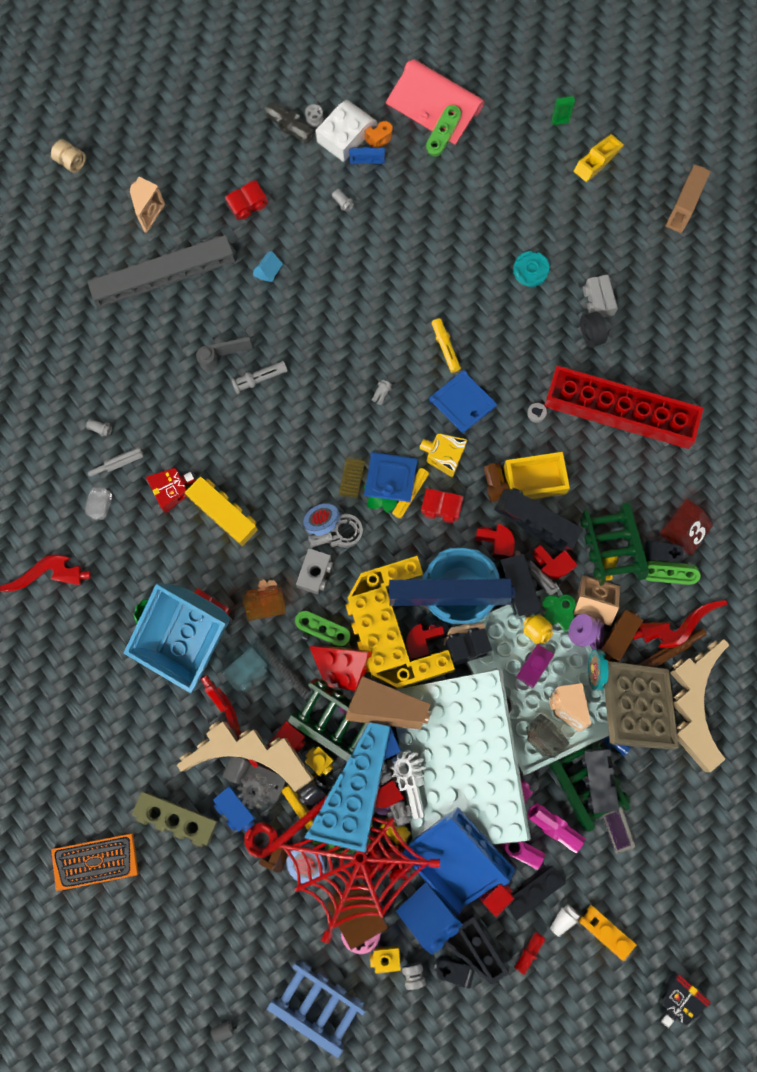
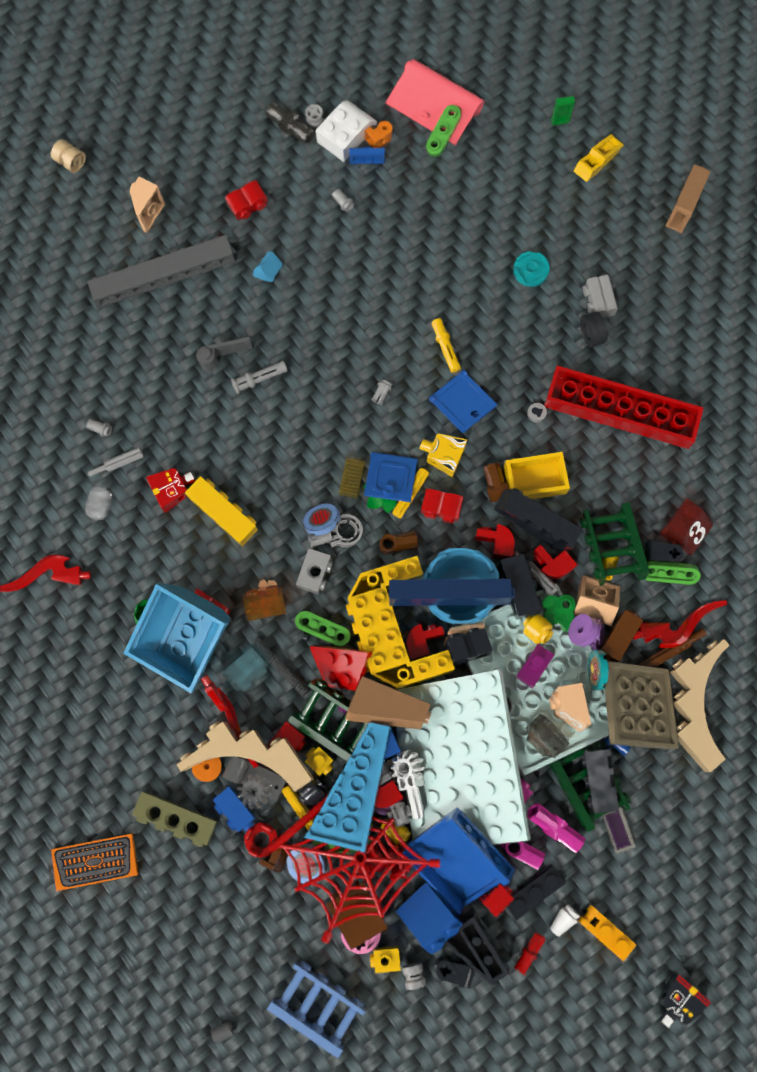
(207, 770): none -> orange piece
(400, 542): none -> reddish brown piece

